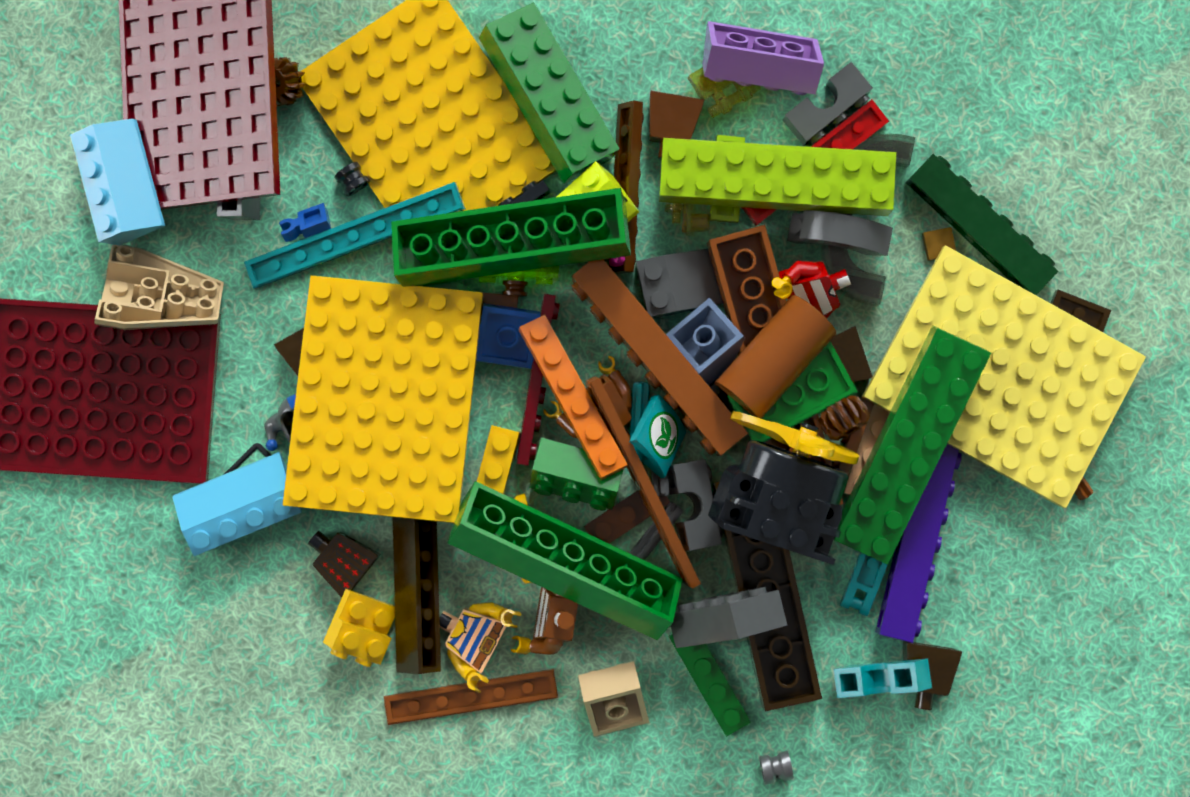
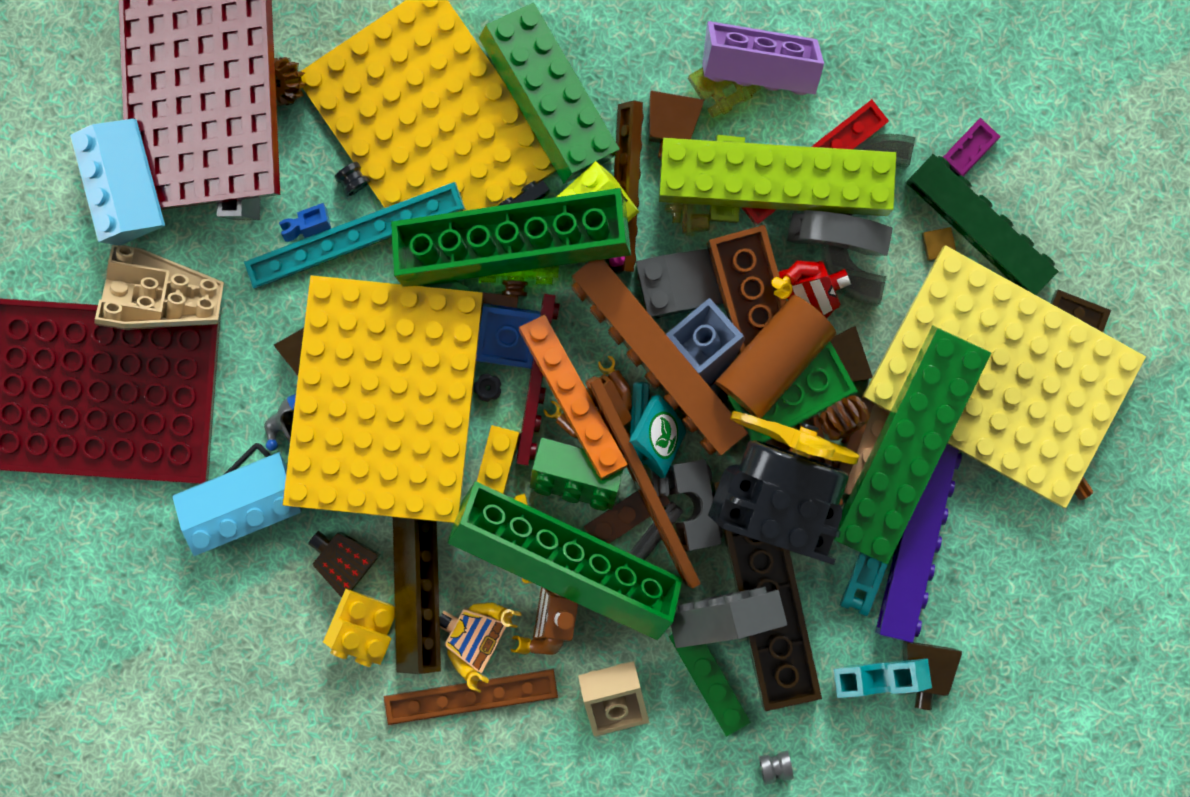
(487, 395): none -> black plate
(809, 121): dark grey arch -> none
(971, 147): none -> magenta plate

